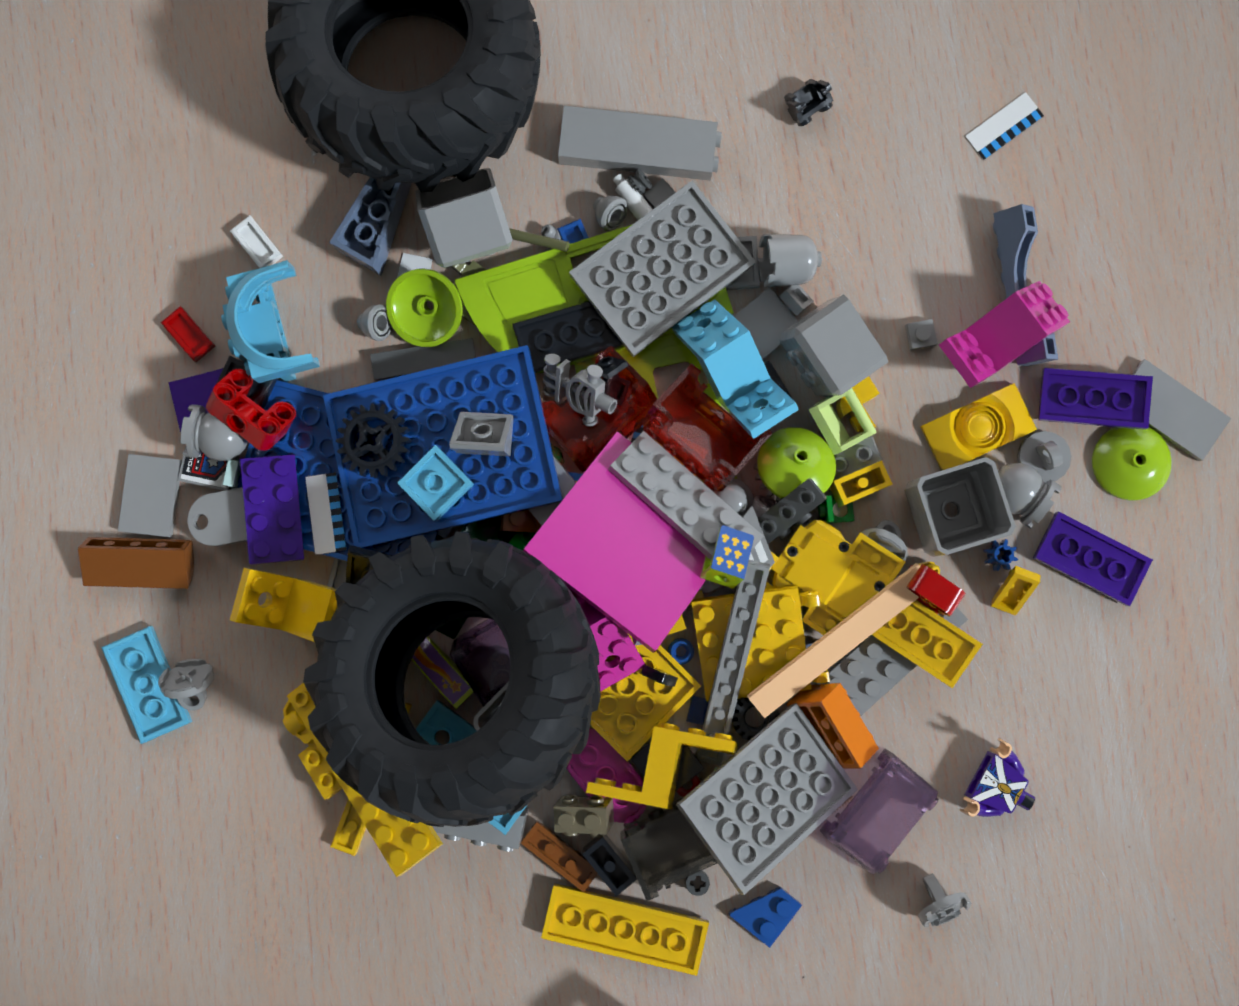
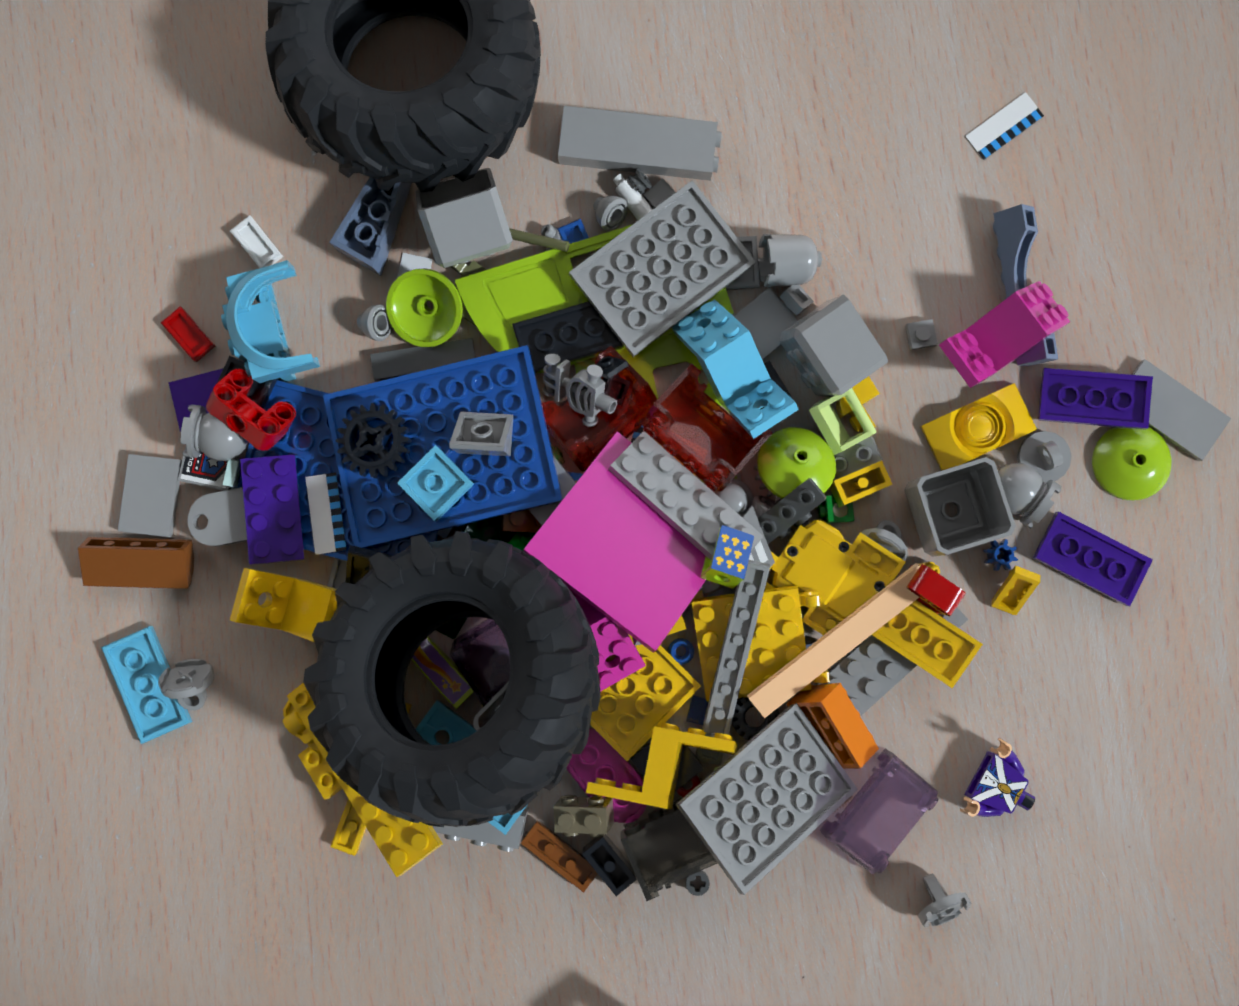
(625, 929): yellow plate -> none
(659, 676): black tile -> none
(767, 914): blue wing -> none
(808, 100): black piece -> none

